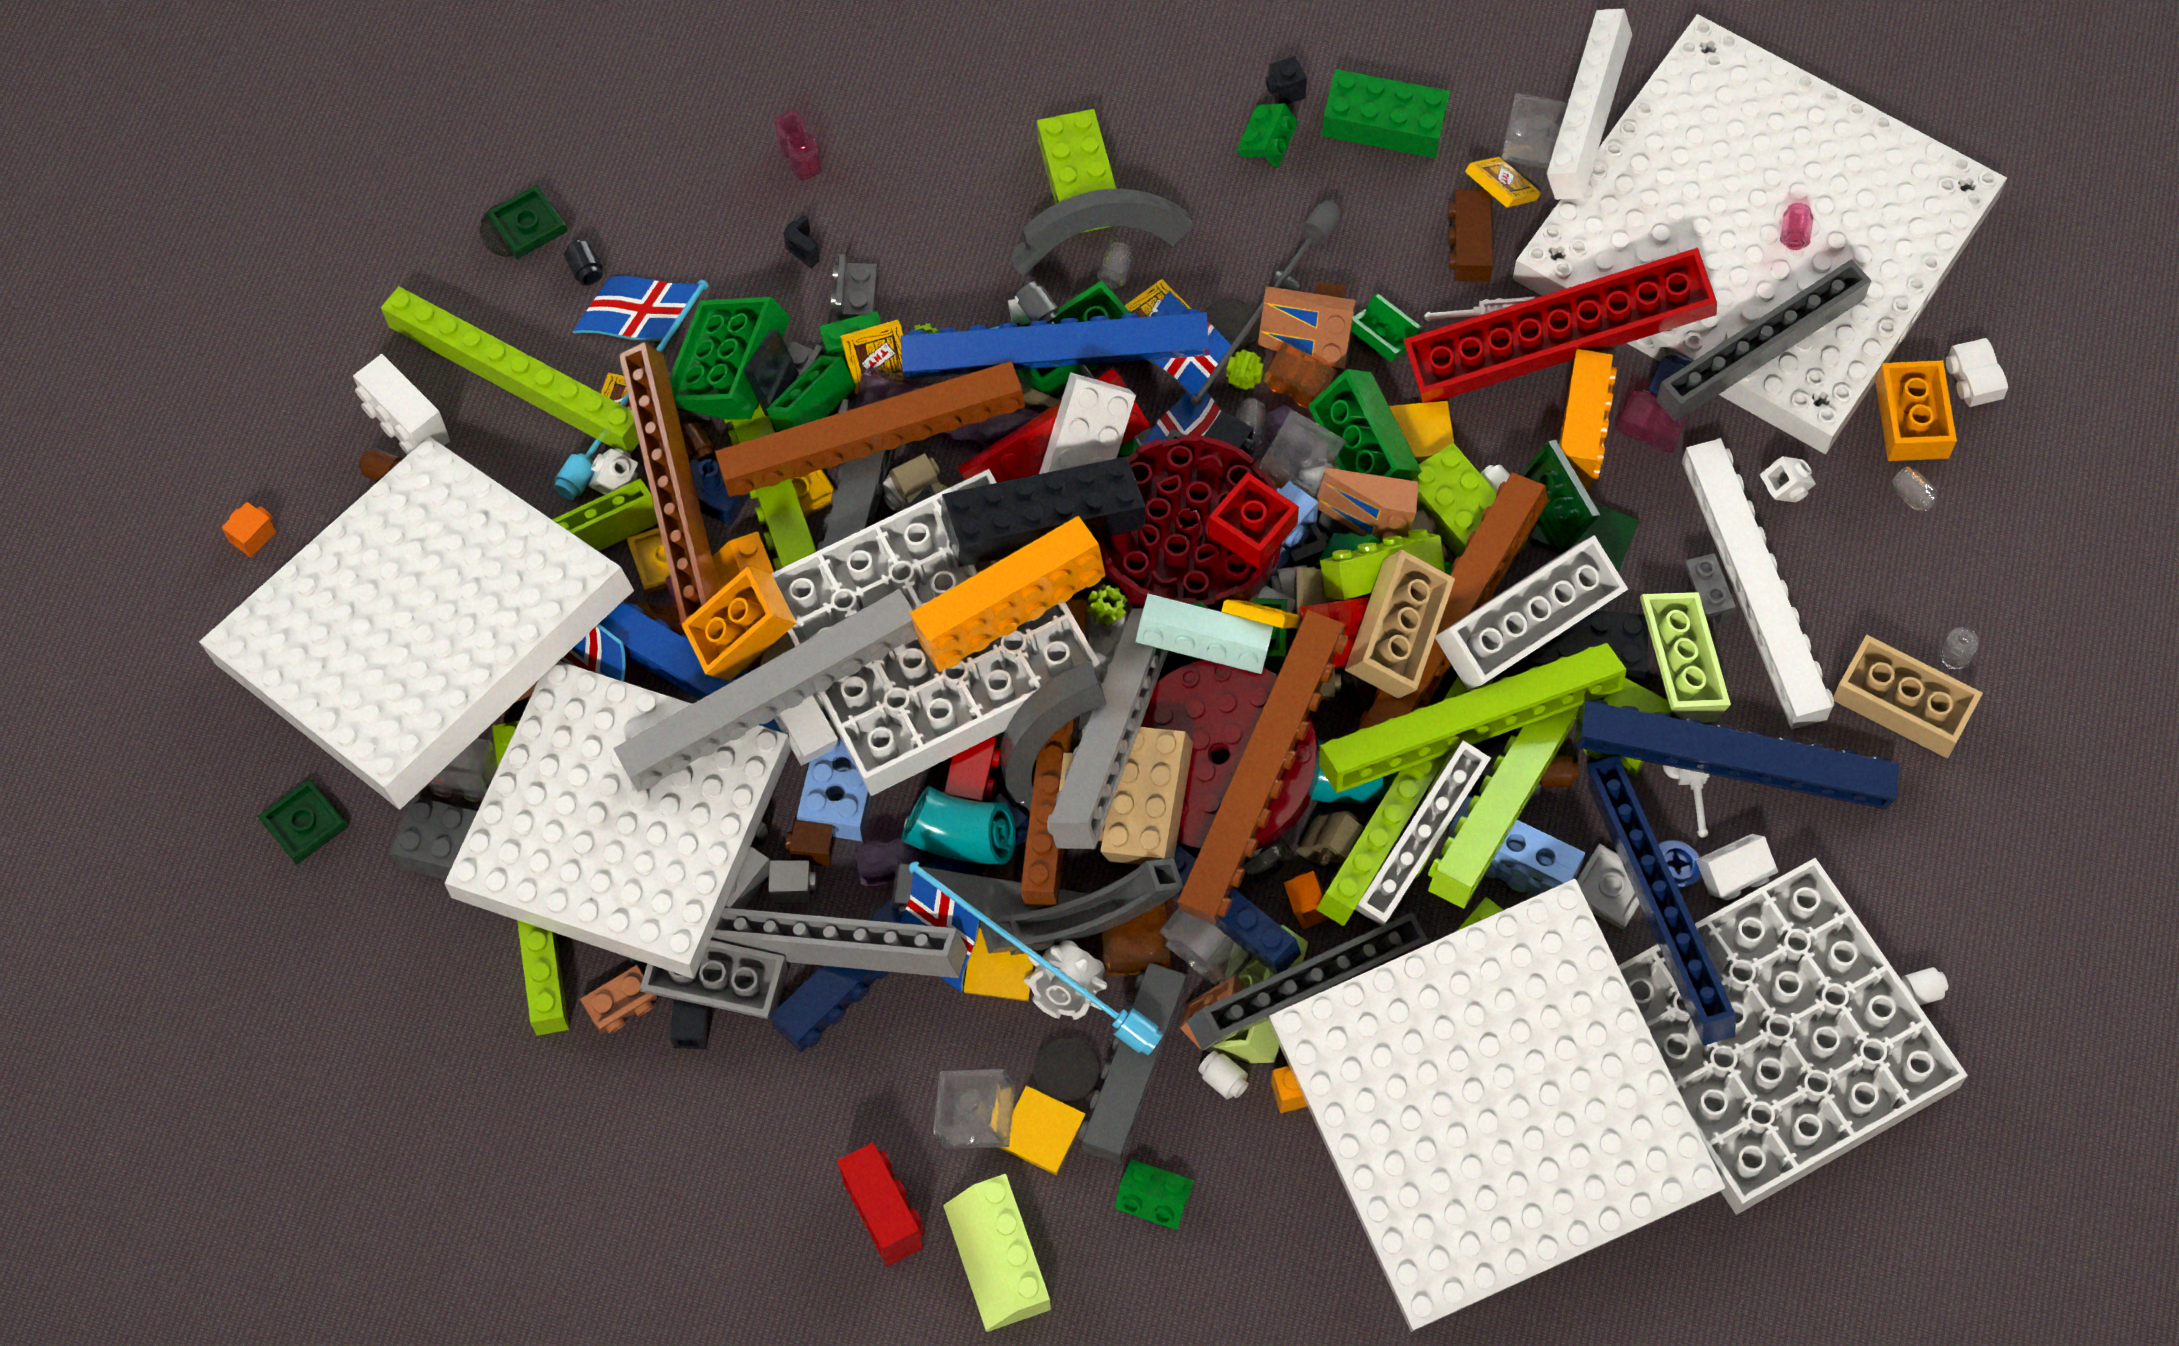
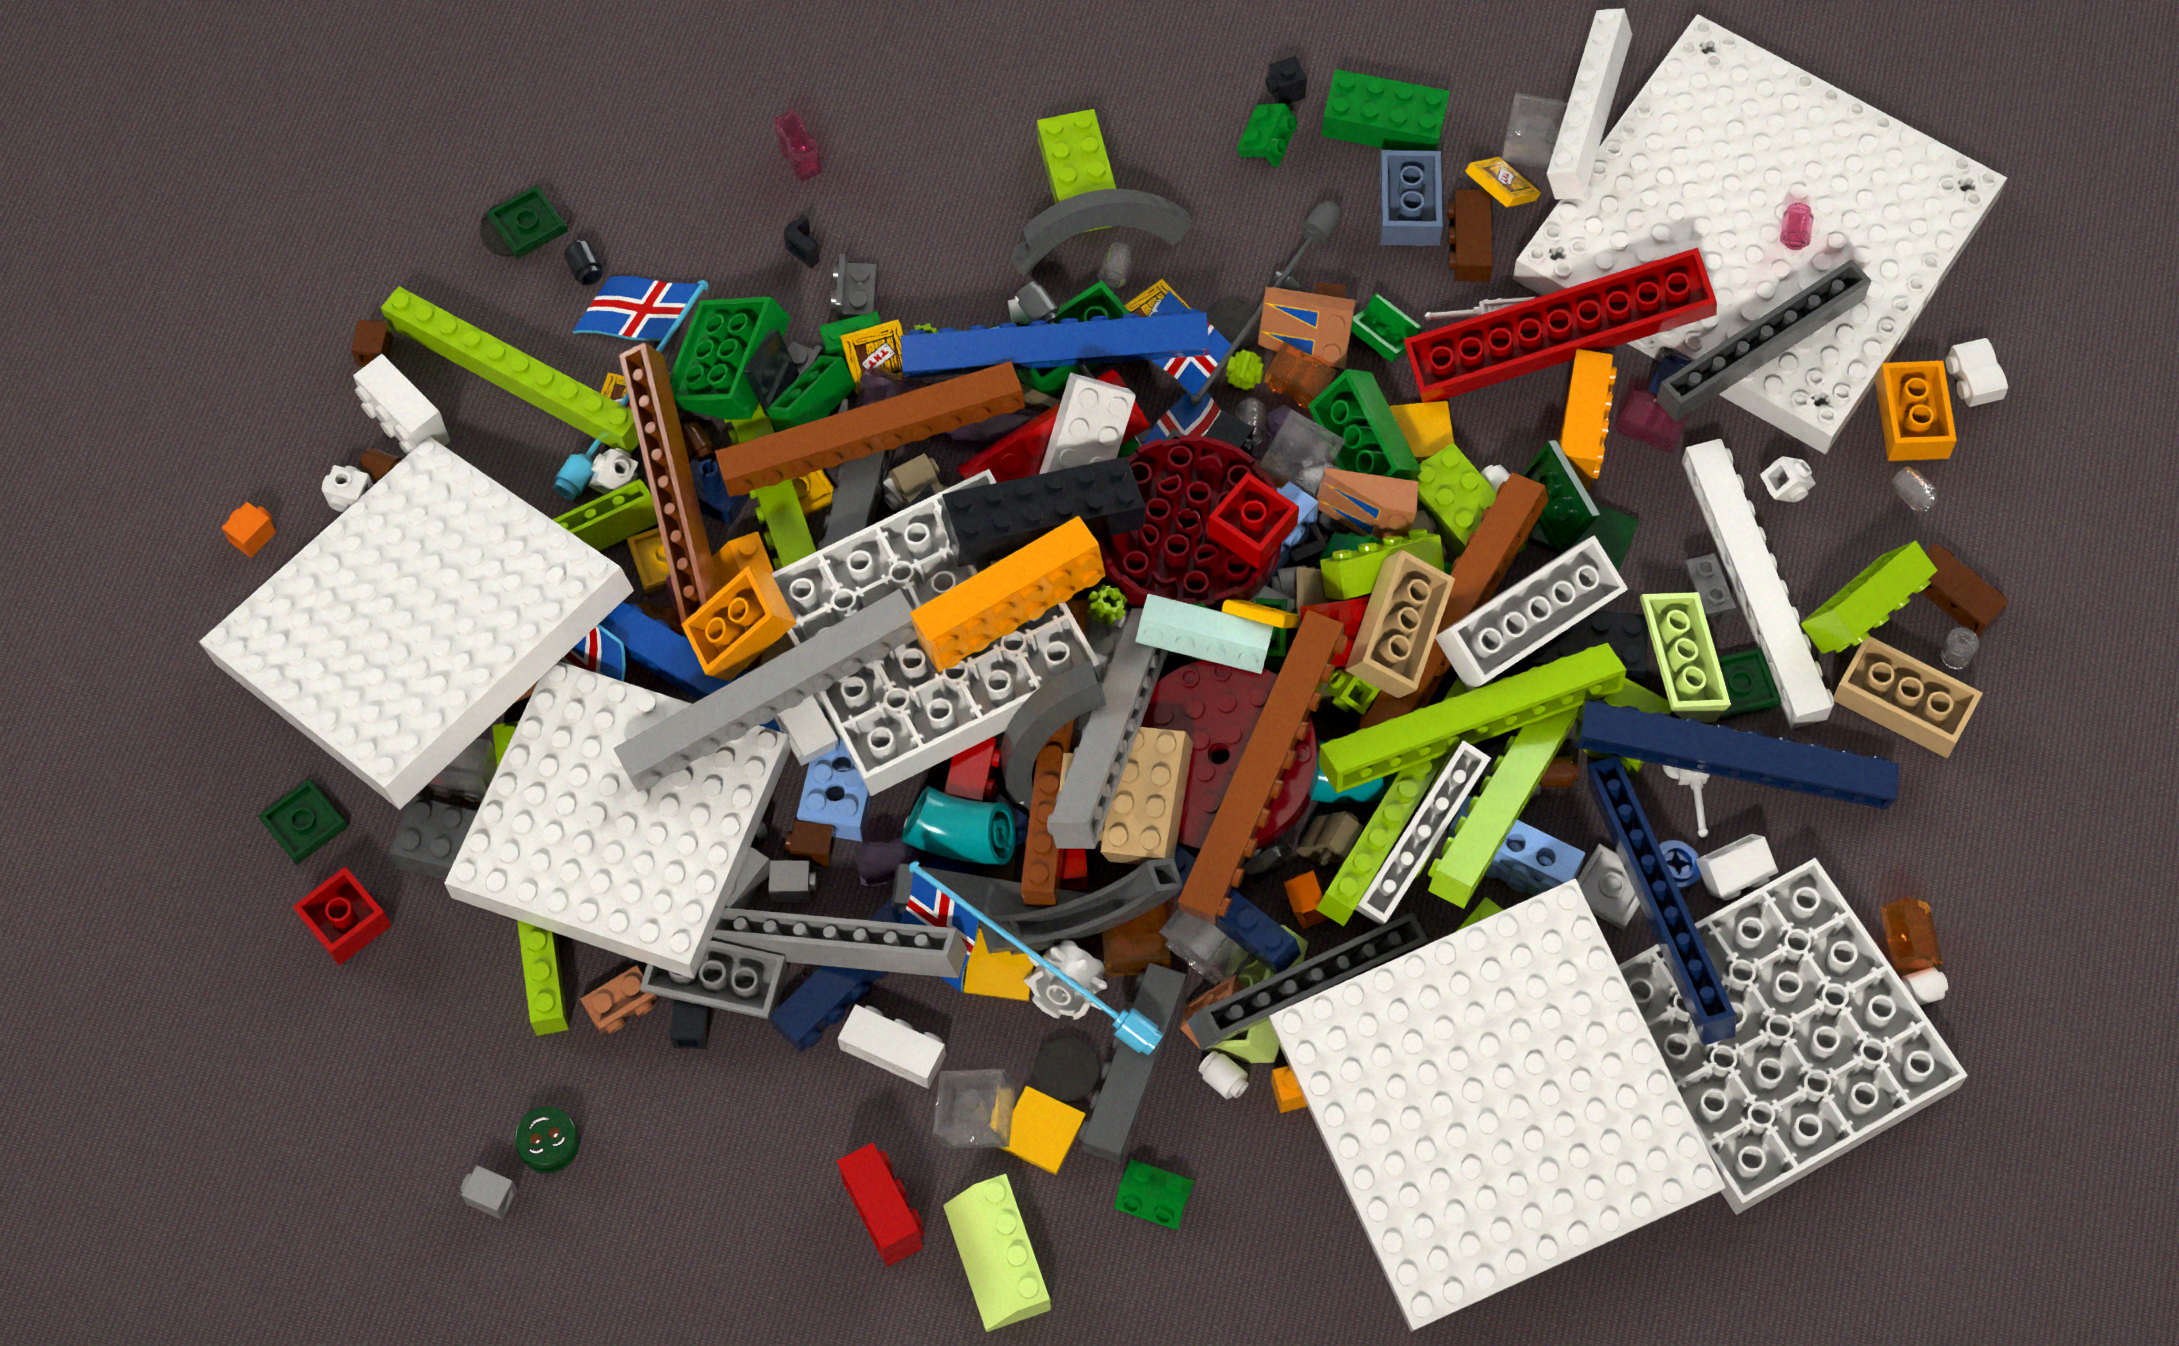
(342, 916): none -> red brick
(345, 487): none -> white brick
(371, 340): none -> reddish brown brick
(488, 1192): none -> light grey brick
(547, 1140): none -> dark green head
(892, 1045): none -> white brick
(1074, 870): none -> red brick
(1351, 692): none -> lime brick
(1410, 198): none -> sand blue brick
(1748, 683): none -> dark green tile
(1869, 598): none -> lime brick
(1911, 935): none -> clear orange brick
(1962, 592): none -> reddish brown brick

